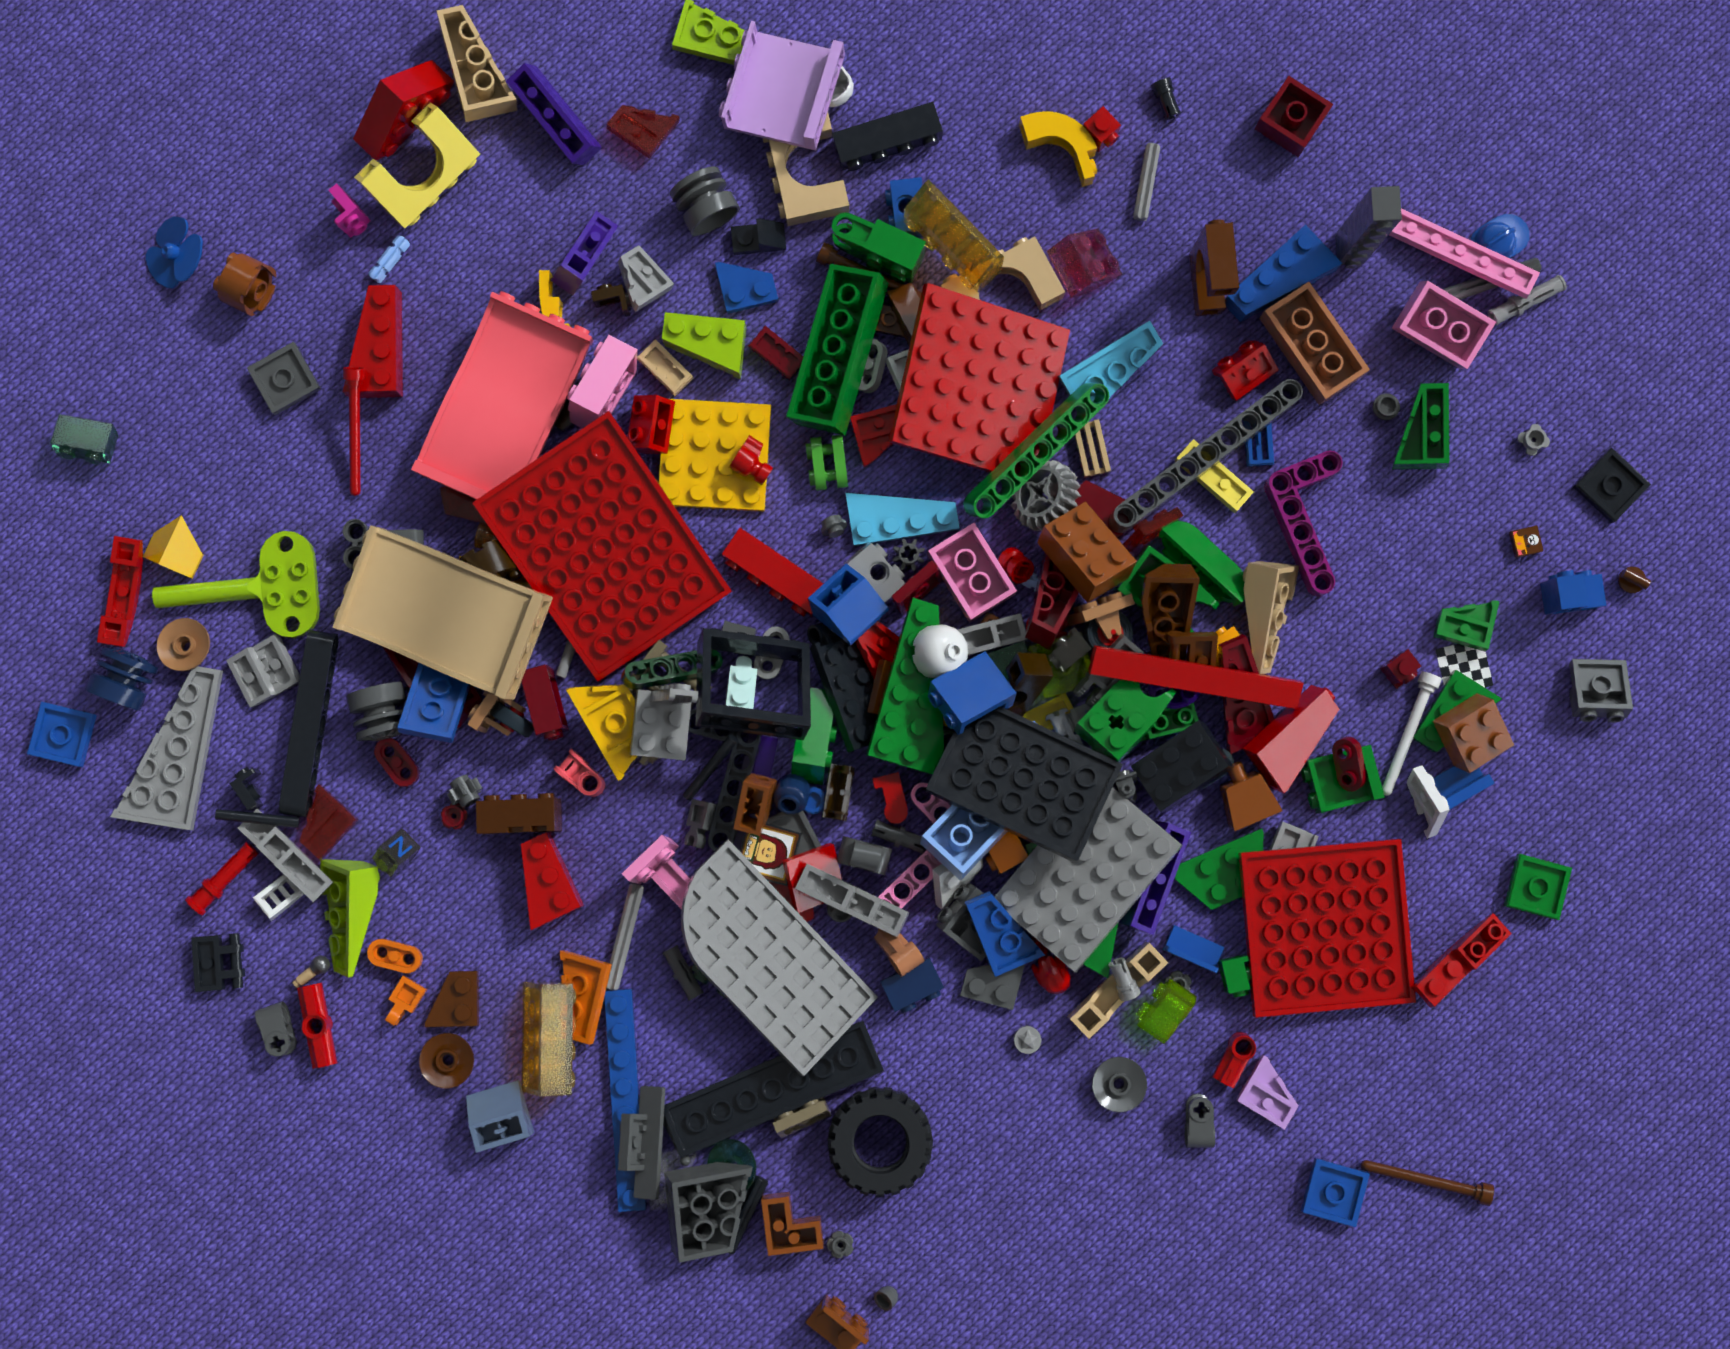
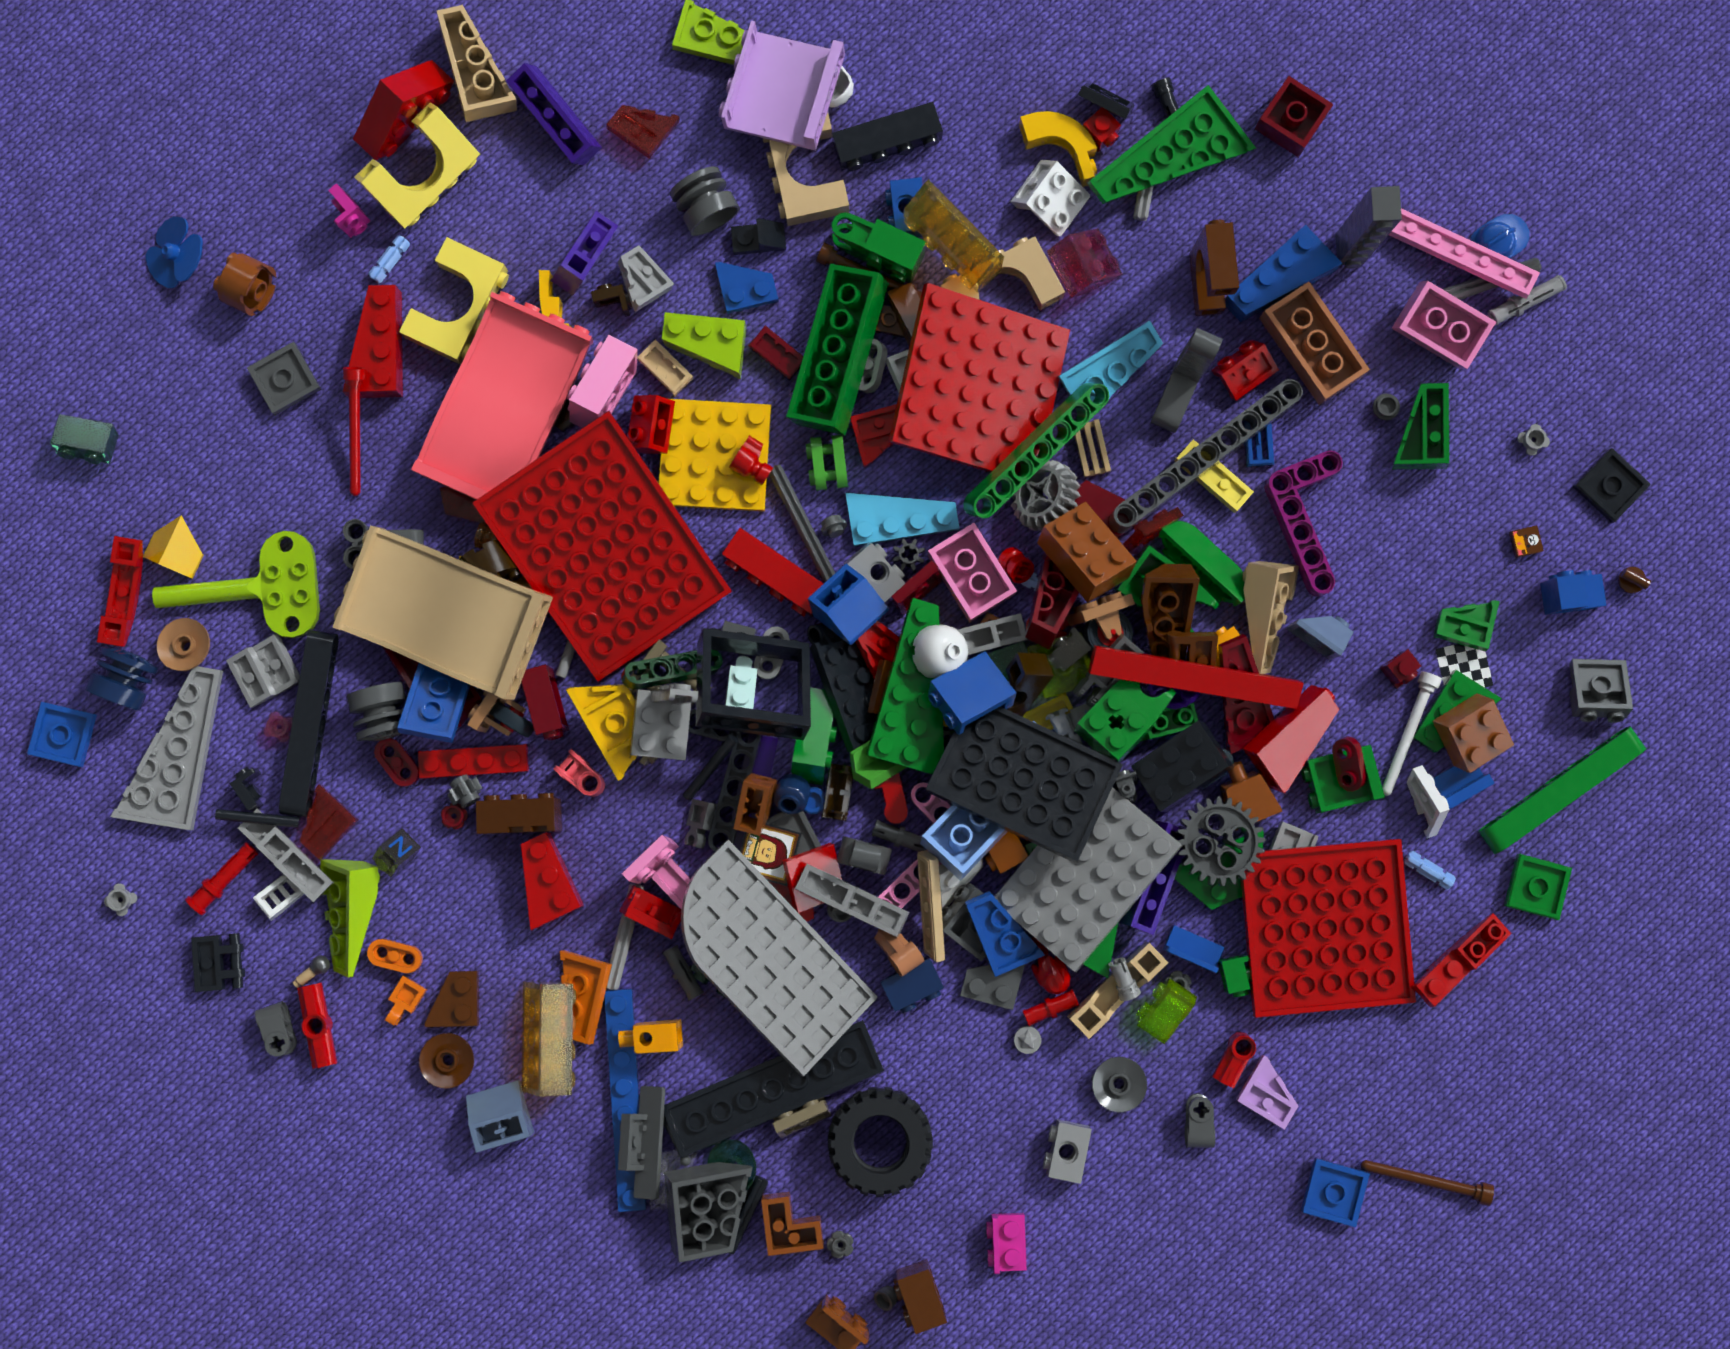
(120, 907): none -> light grey plate
(271, 726): none -> clear pink plate
(455, 337): none -> light yellow arch
(473, 761): none -> red plate
(651, 911): none -> red hinge
(665, 1036): none -> light orange torso
(802, 523): none -> dark grey axle
(871, 770): none -> bright green panel
(922, 1300): none -> reddish brown brick
(931, 905): none -> tan tile
(1008, 1242): none -> dark pink bracket
(1050, 1007): none -> red pin
(1051, 196): none -> white bracket
(1071, 1167): none -> light grey brick
(1106, 99): none -> black tile
(1185, 142): none -> green wing
(1187, 372): none -> dark grey beam
(1230, 819): none -> dark grey gear
(1324, 634): none -> sand blue slope
(1429, 870): none -> light blue axle
(1562, 790): none -> green beam

